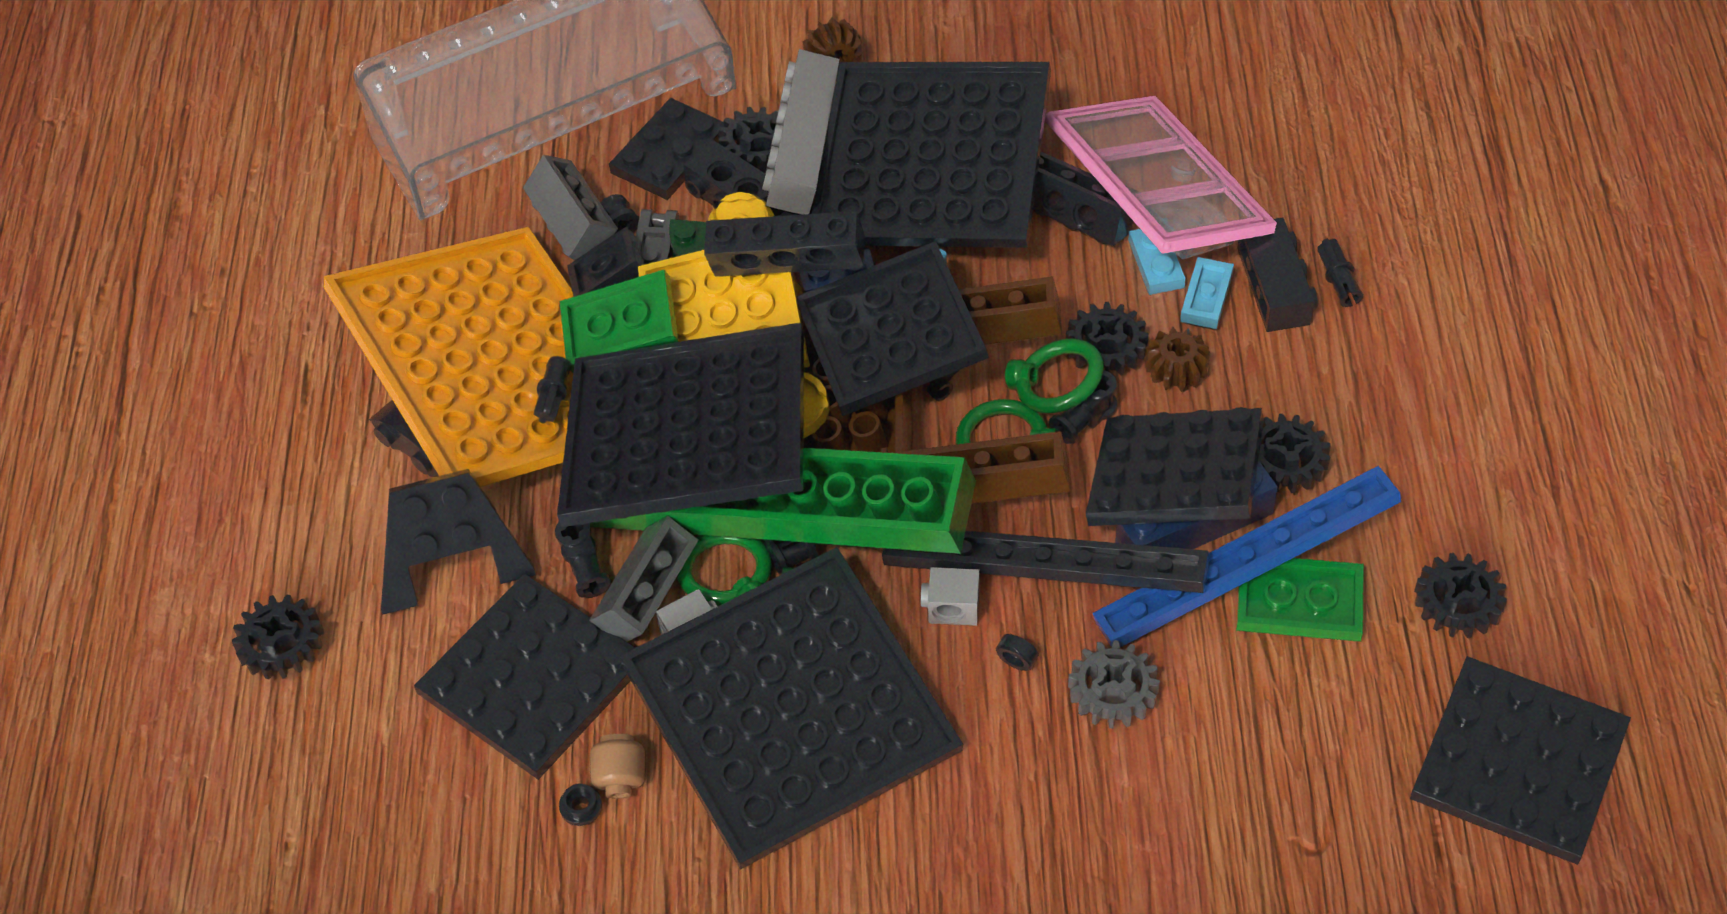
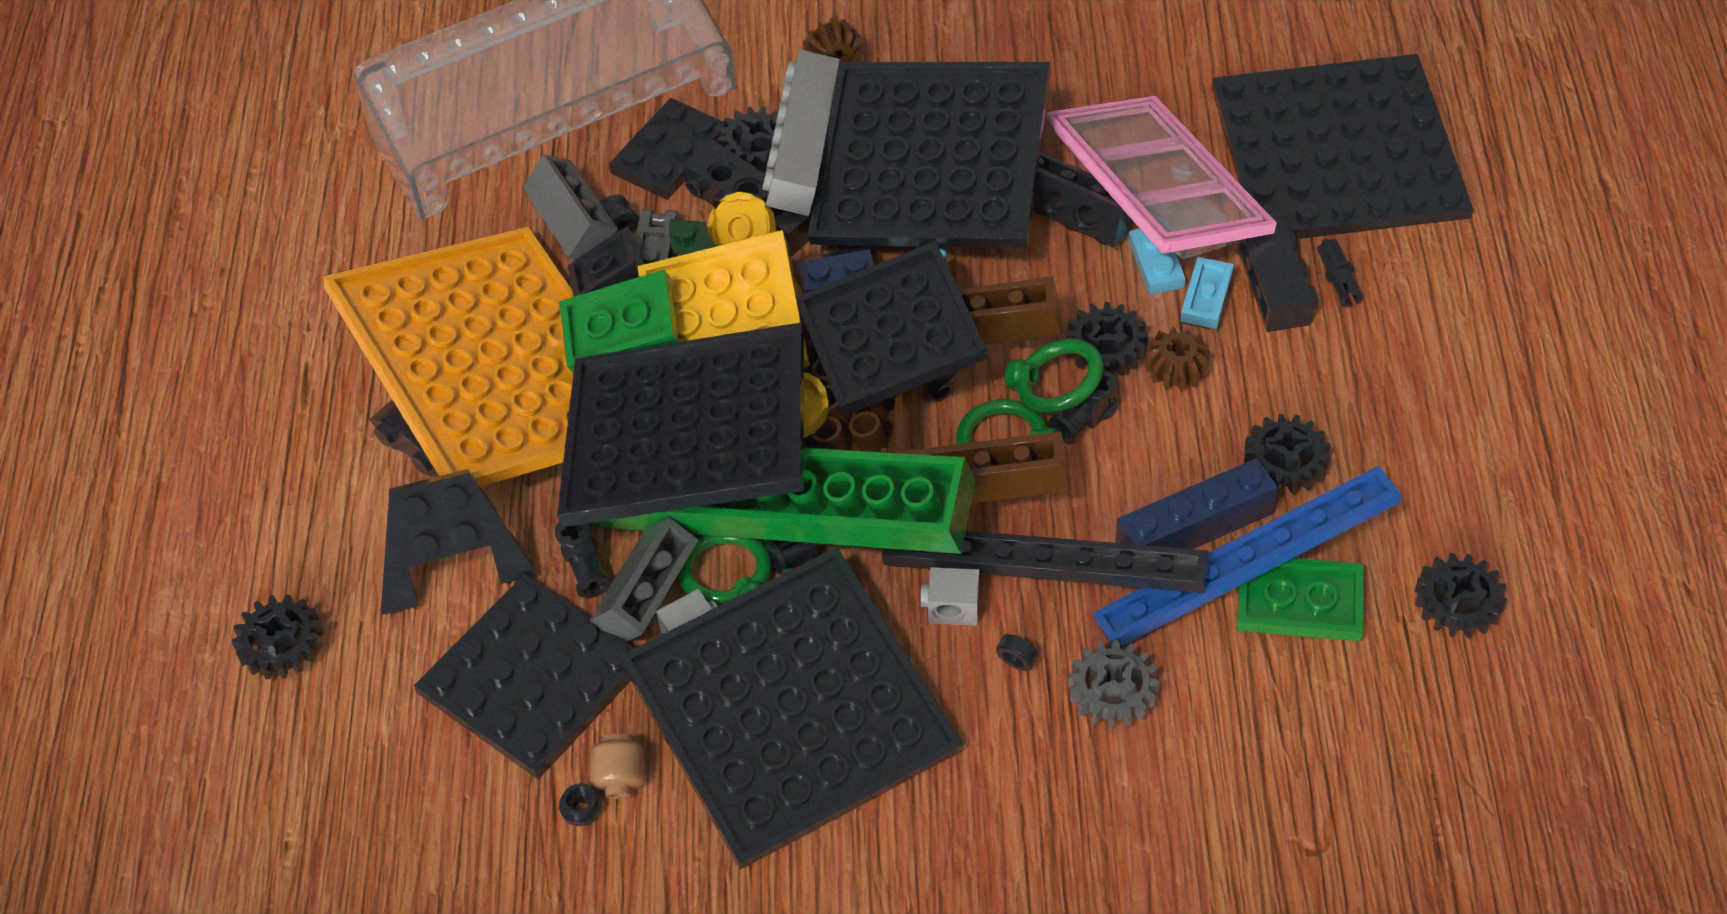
(552, 389): black axle -> none
(785, 244): black brick -> none
(1176, 467): black plate -> none
(1342, 146): none -> black plate
(1521, 759): black plate -> none

